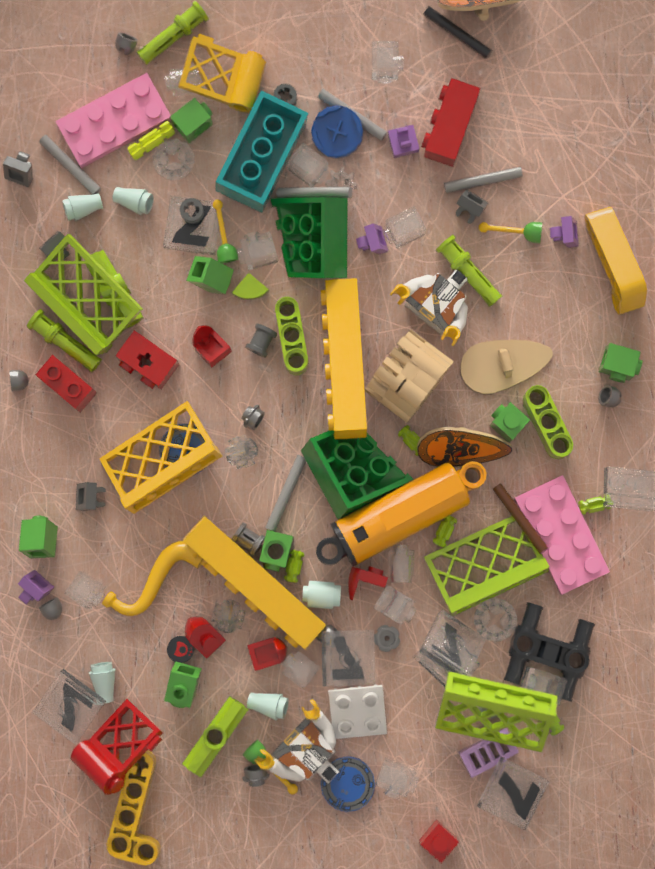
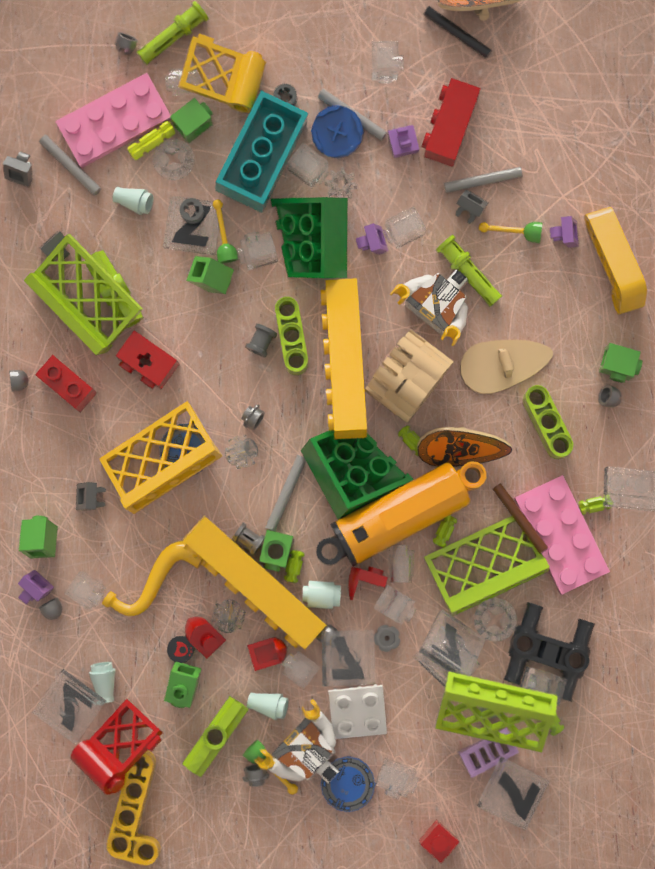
(54, 333): lime pin -> none
(81, 206): light aqua cone -> none
(210, 345): red plate -> none
(250, 288): lime tile -> none
(338, 192): light grey bar -> none
(508, 421): bright green brick -> none

